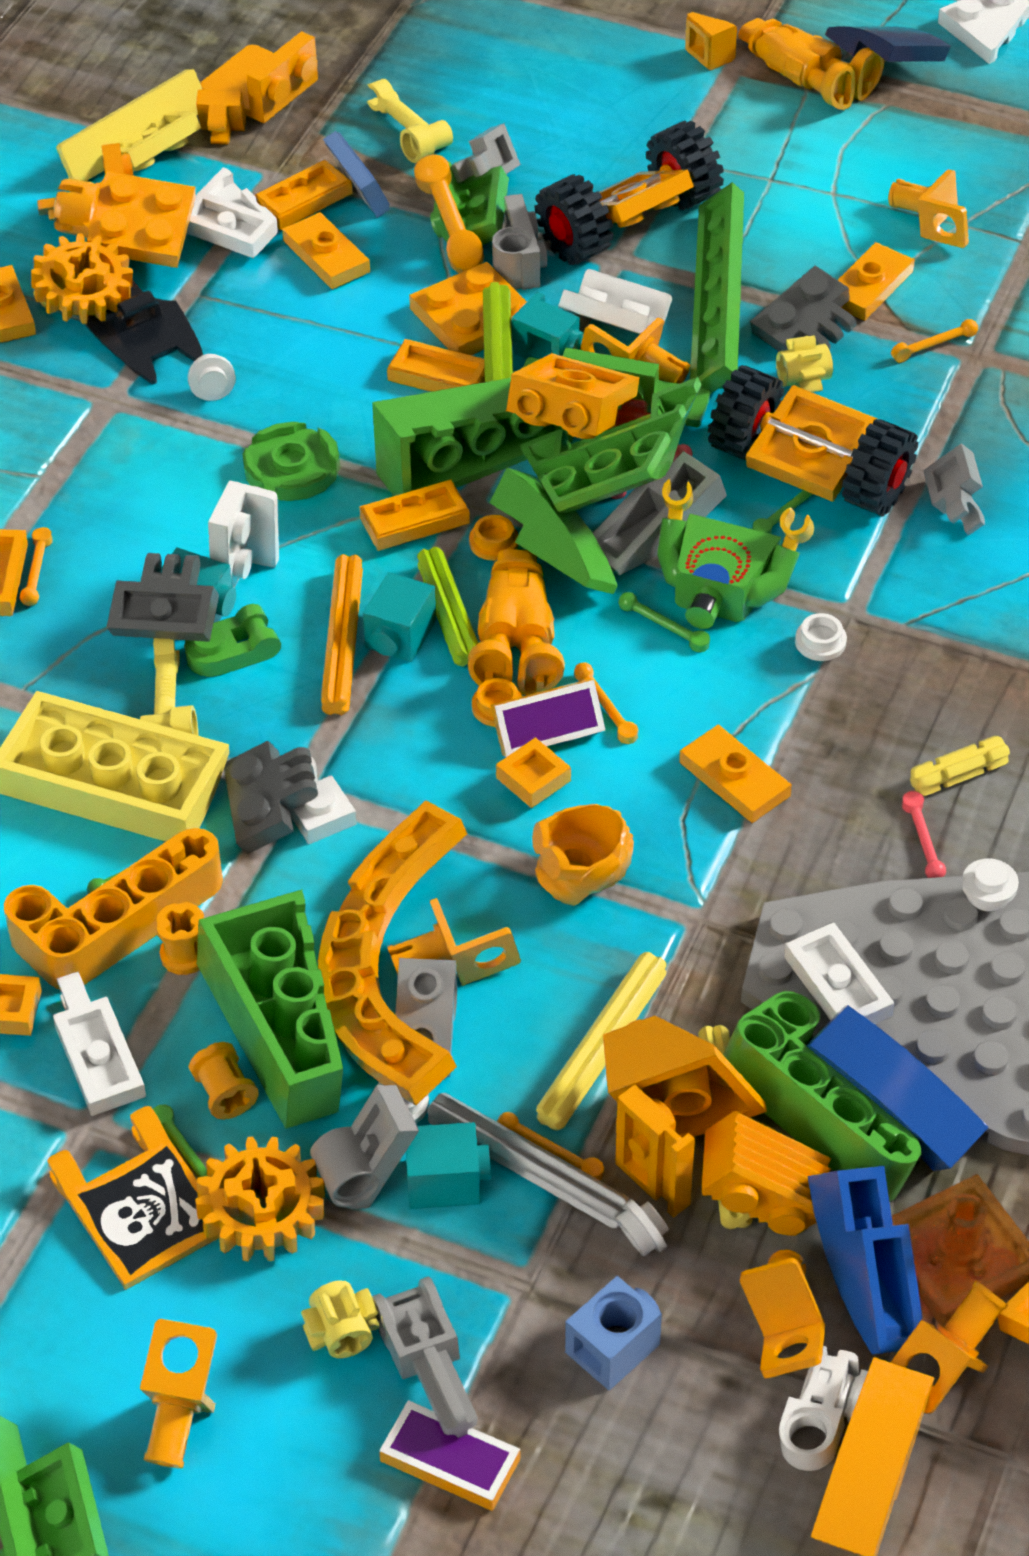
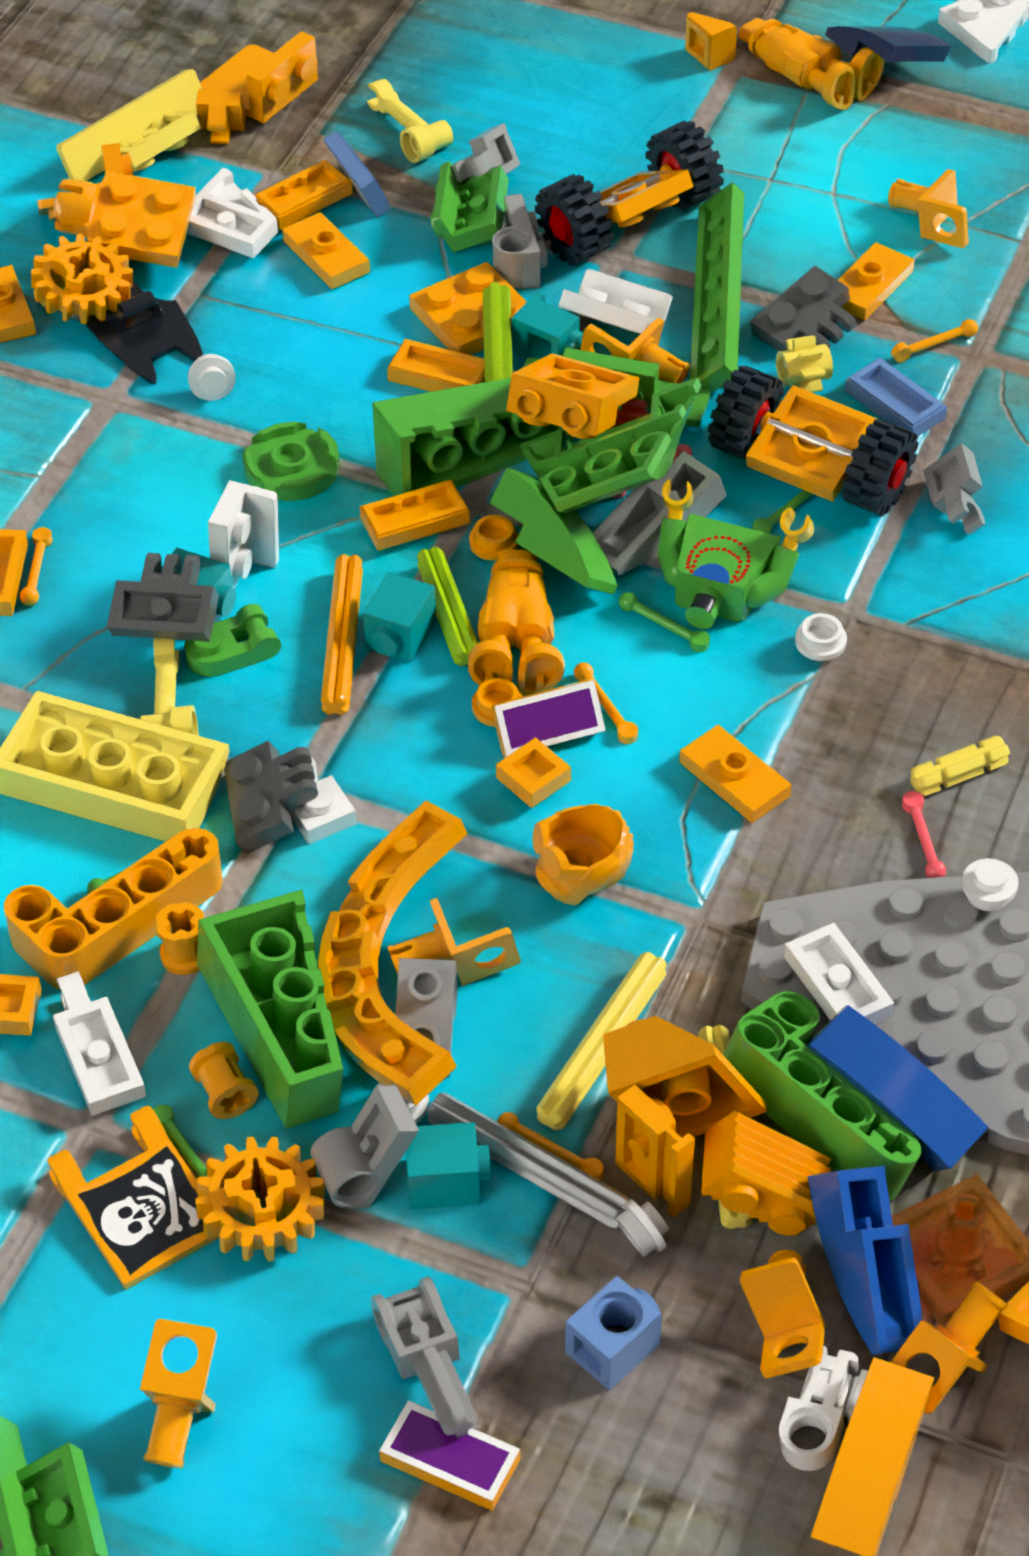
(340, 1319): light yellow gear -> none
(463, 246): light orange bar -> none
(895, 397): none -> medium blue tile

